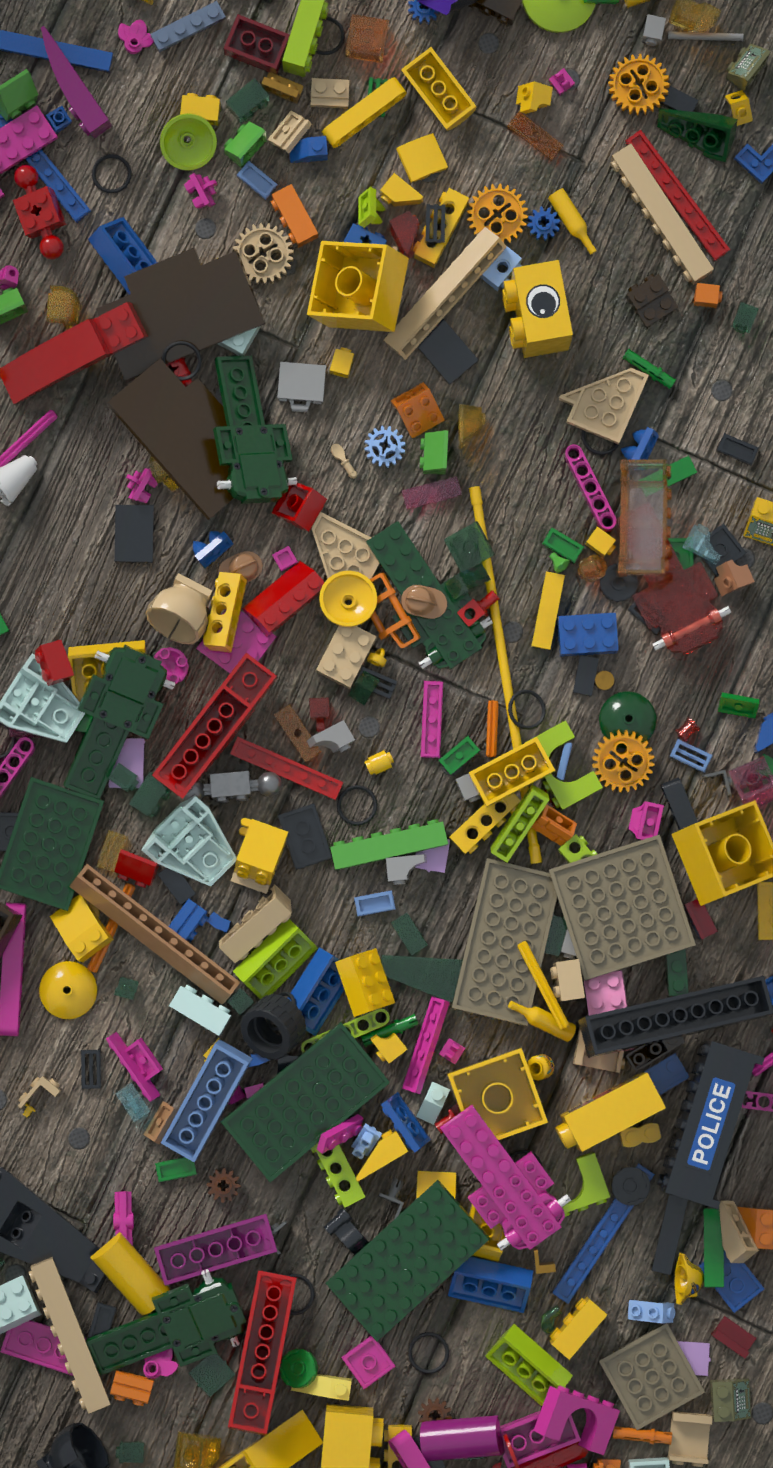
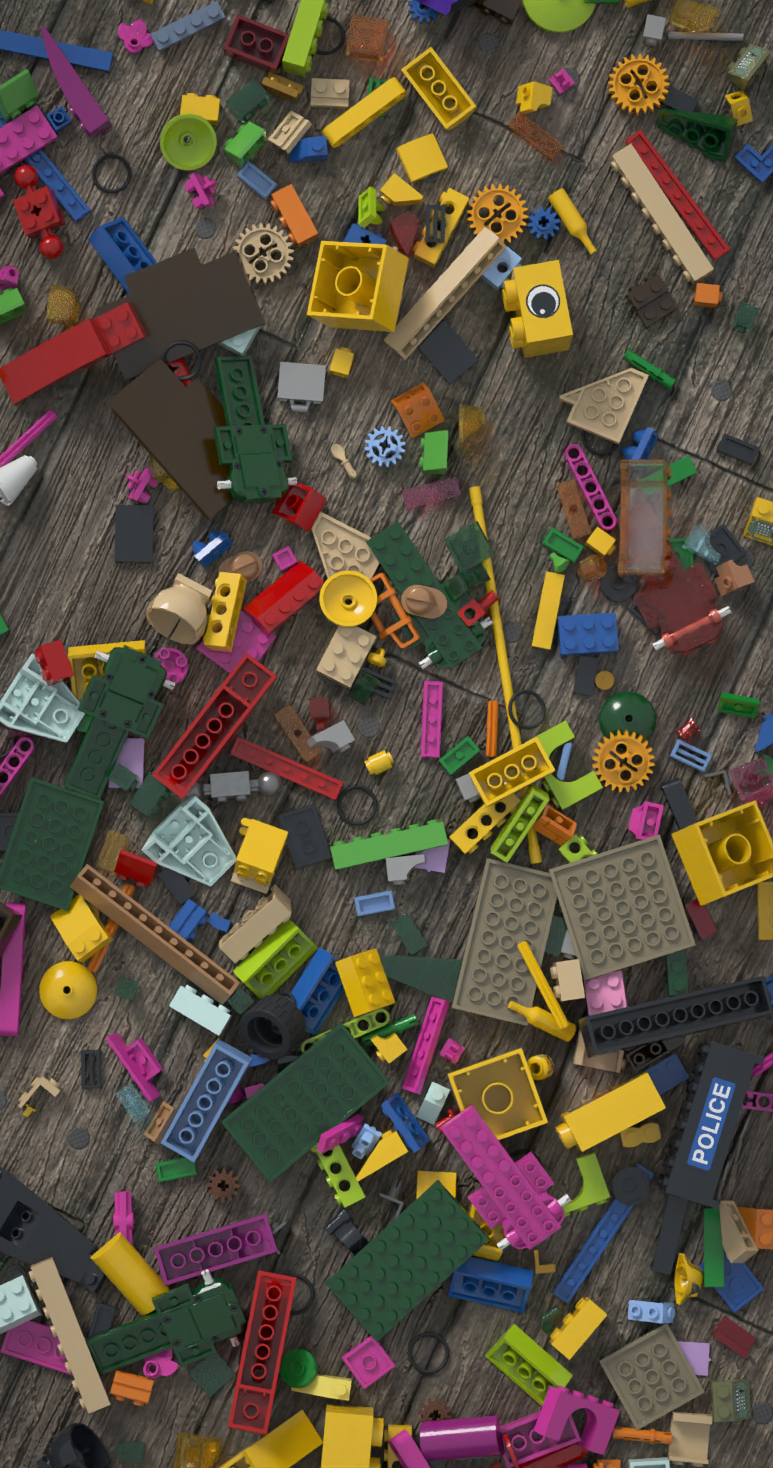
(570, 498): none -> clear orange tile

